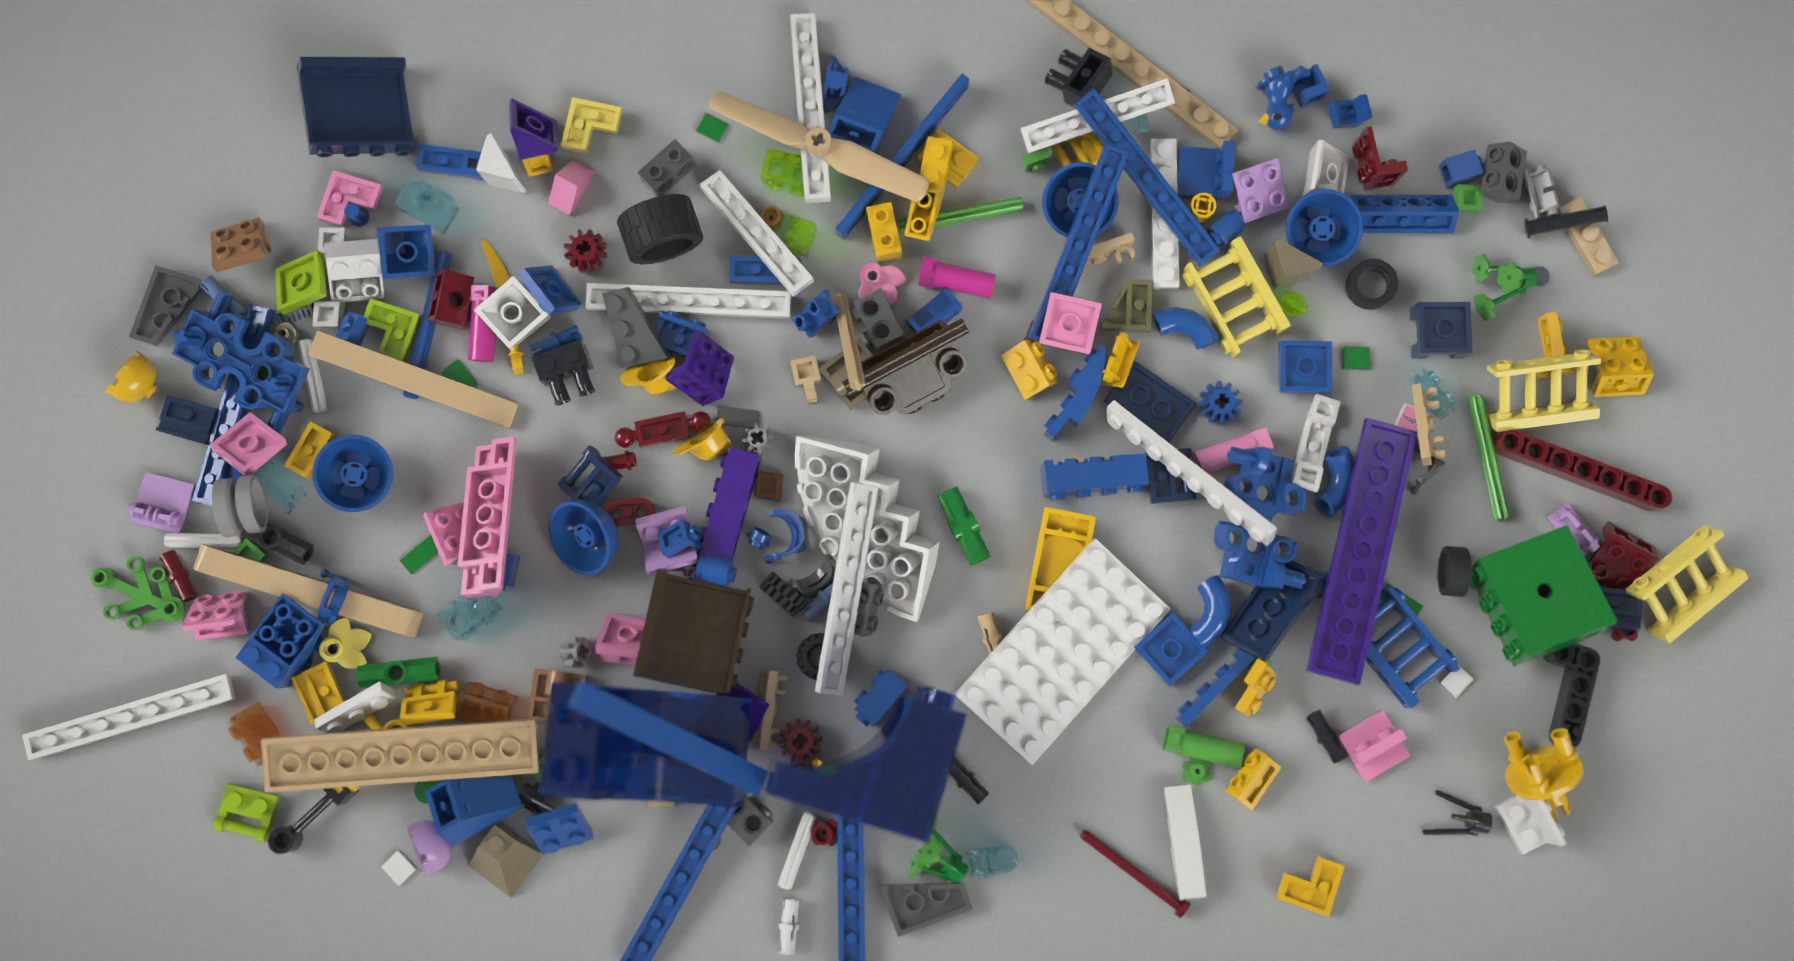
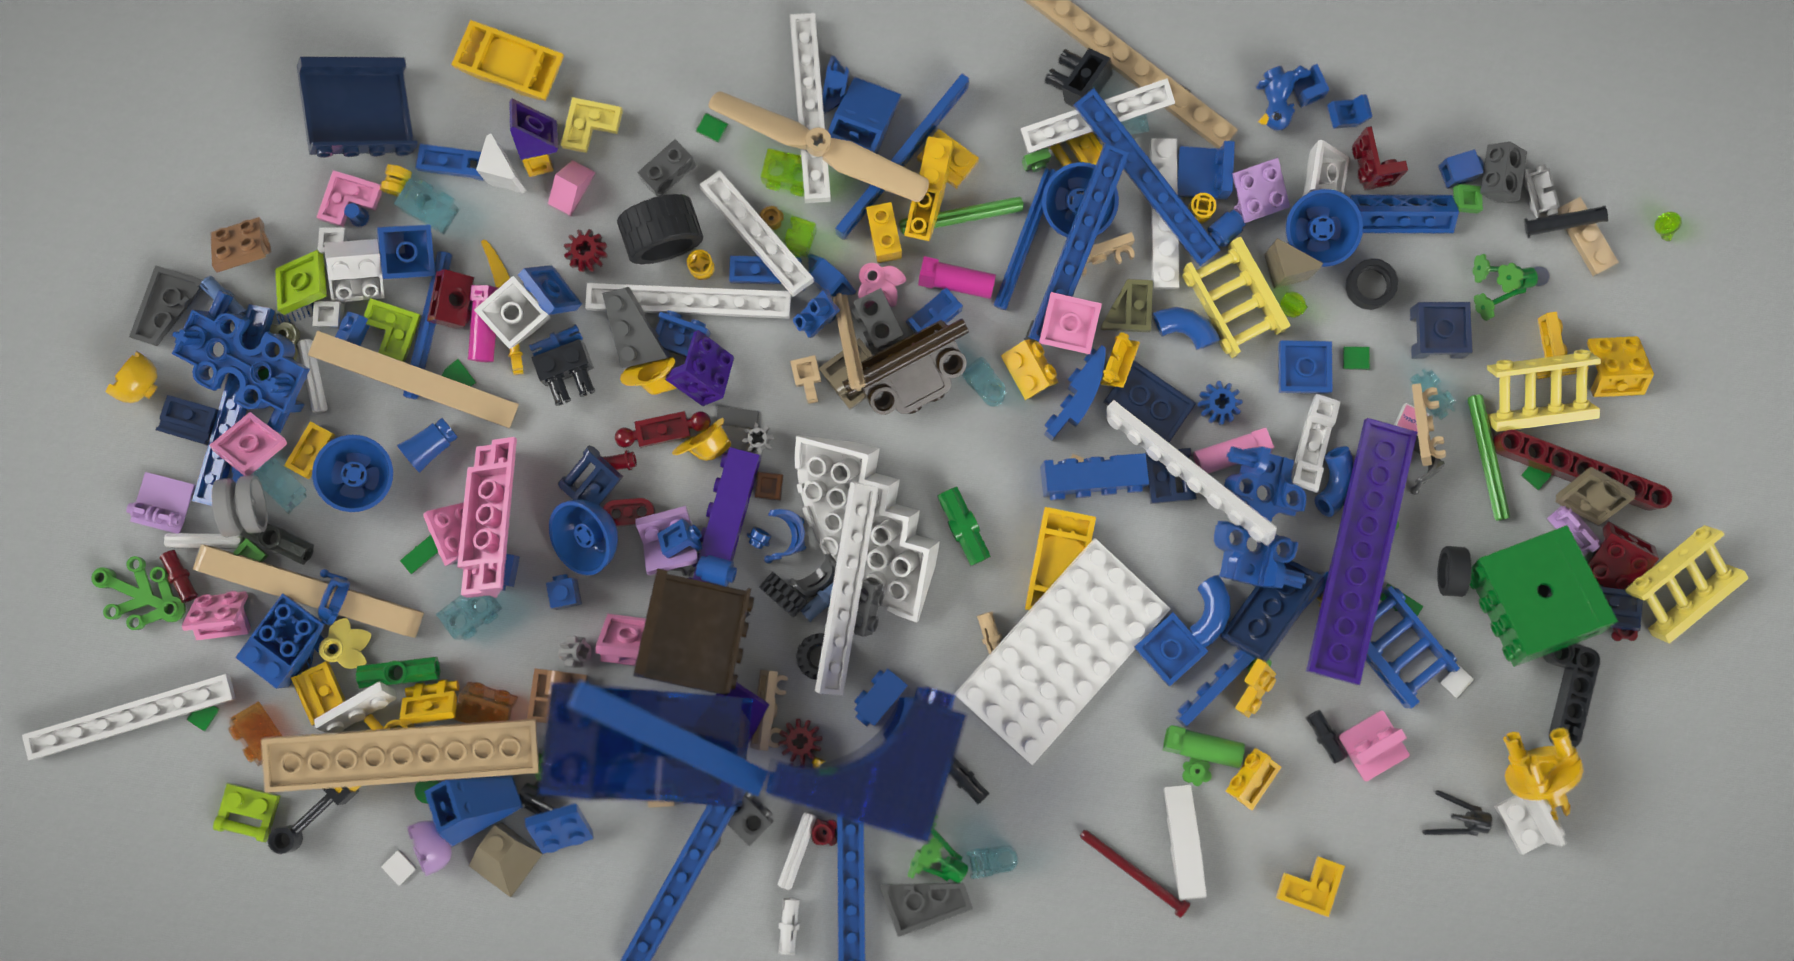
(203, 717): none -> green piece
(395, 179): none -> yellow wheel
(427, 444): none -> blue plant
(507, 61): none -> yellow slope
(563, 592): none -> blue brick
(699, 259): none -> yellow wheel
(828, 277): none -> blue piece
(983, 378): none -> clear light blue piece
(1023, 245): none -> blue axle
(1535, 477): none -> green piece
(1595, 496): none -> dark tan plate
(1667, 225): none -> clear neon green plate

